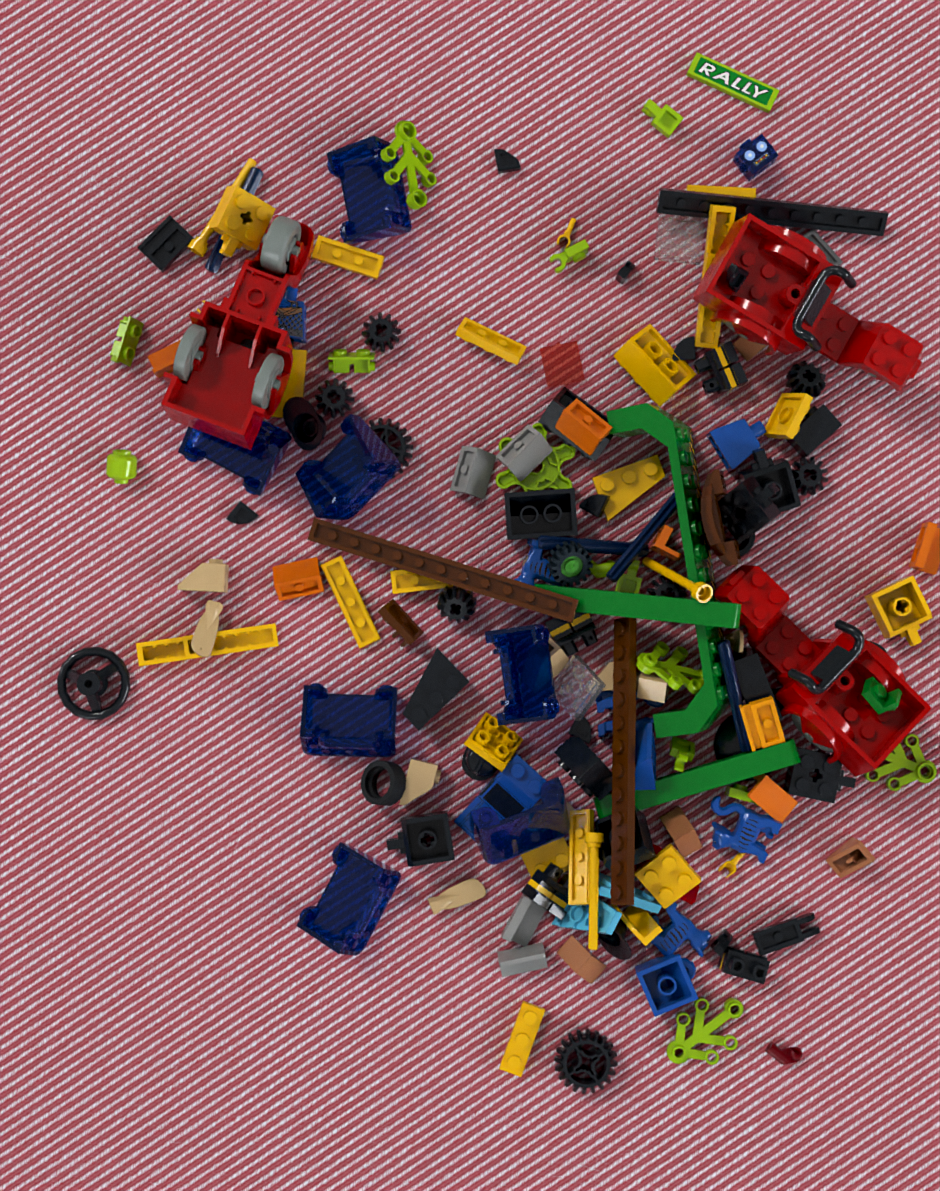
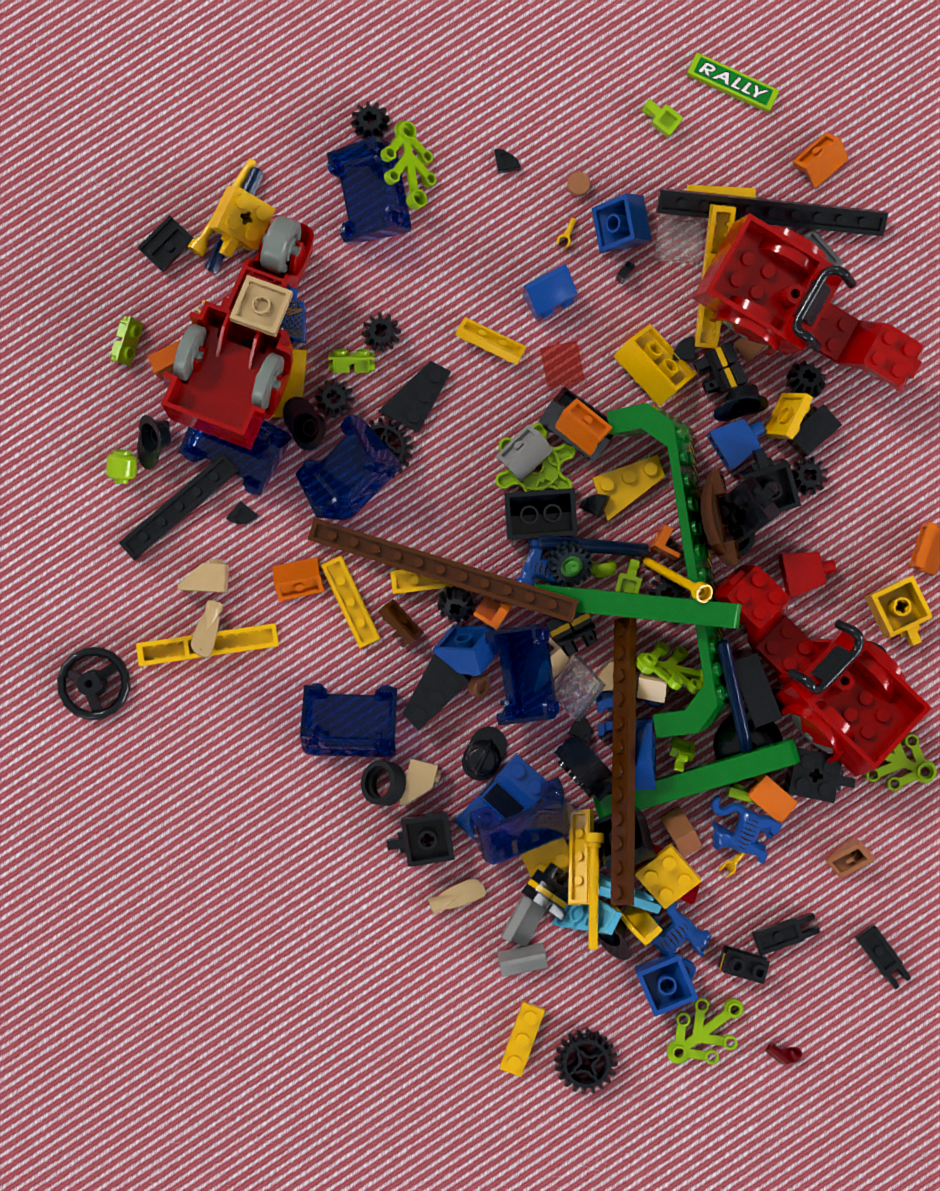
(152, 439): none -> black piece
(179, 506): none -> black tile
(261, 306): none -> tan plate
(348, 257): yellow plate -> none
(350, 901): clear blue windscreen -> none
(379, 121): none -> black gear
(416, 398): none -> black wing
(466, 649): none -> blue slope
(473, 472): light grey panel -> none
(479, 685): none -> nougat tile
(492, 612): none -> orange panel
(493, 742): yellow tile -> none
(550, 292): none -> blue slope
(573, 253): lime plate -> none
(578, 184): none -> nougat tile
(581, 959): nougat slope -> none
(621, 223): none -> blue slope
(642, 539): dark blue axle -> none
(721, 942): black tile -> none
(735, 277): black tile -> none
(736, 640): tan piece -> none
(741, 402): none -> black piece
(755, 157): clear blue head -> none
(762, 723): light orange plate -> none
(804, 571): none -> red torso
(821, 158): none -> orange panel
(878, 697): green bracket -> none
(881, 954): none -> black hinge

